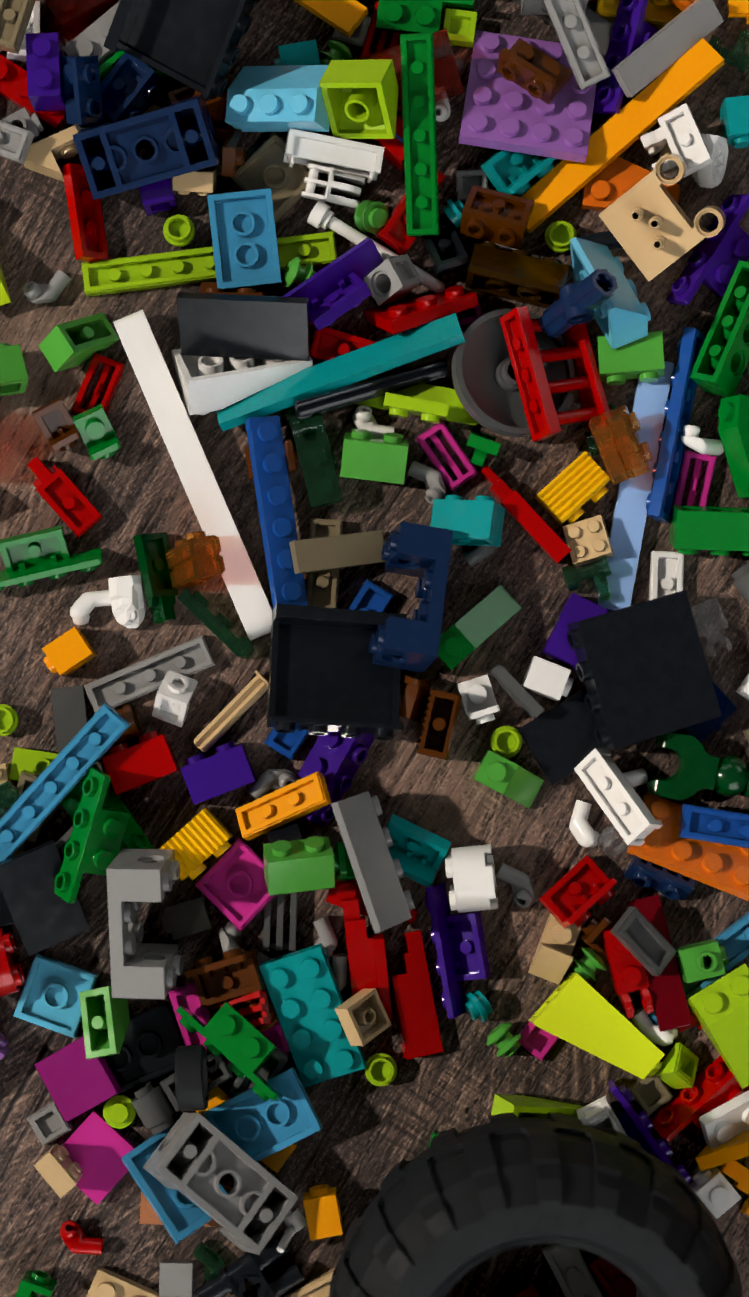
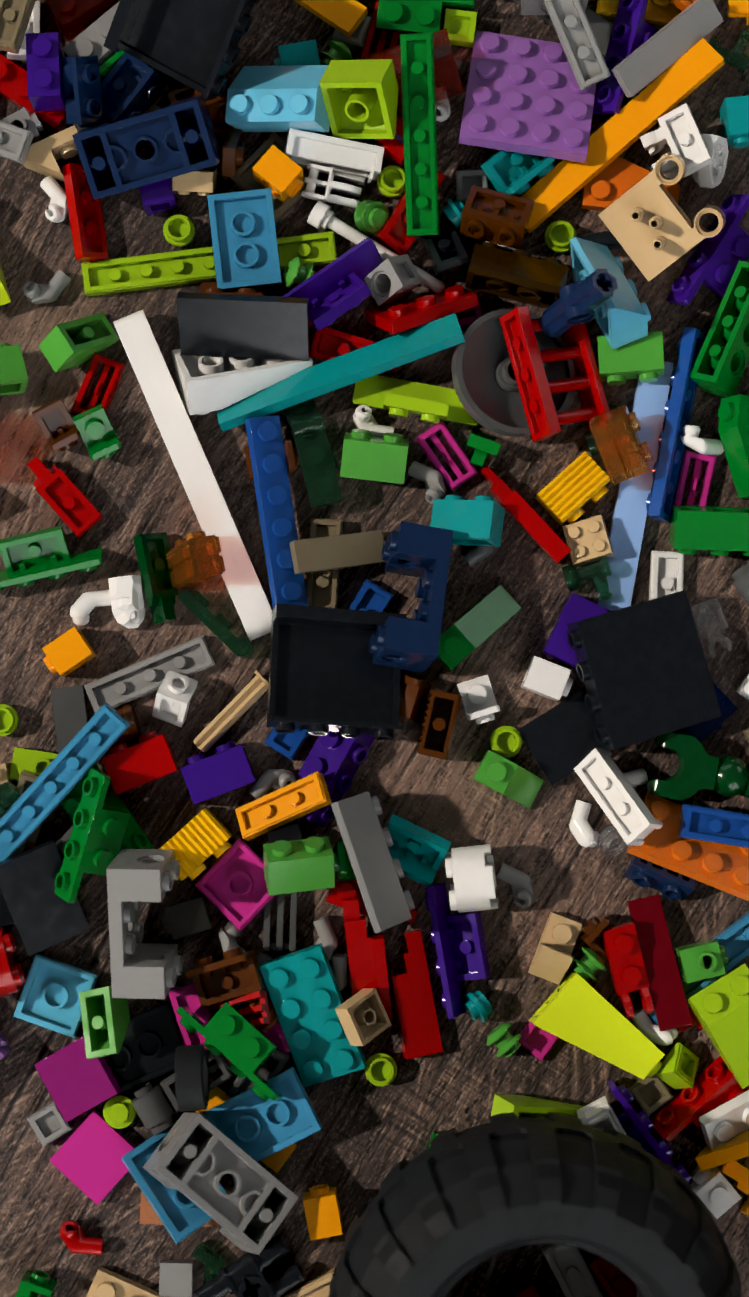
(58, 201): none -> white arm
(59, 1170): tan piece -> none
(279, 173): none -> light orange brick
(295, 1222): white hand -> none
(371, 388): black axle -> none
(391, 181): none -> lime plate
(516, 691): dark grey tile -> none
(533, 70): reddish brown bracket -> none
(577, 892): red bracket -> none
(643, 941): dark grey tile -> none

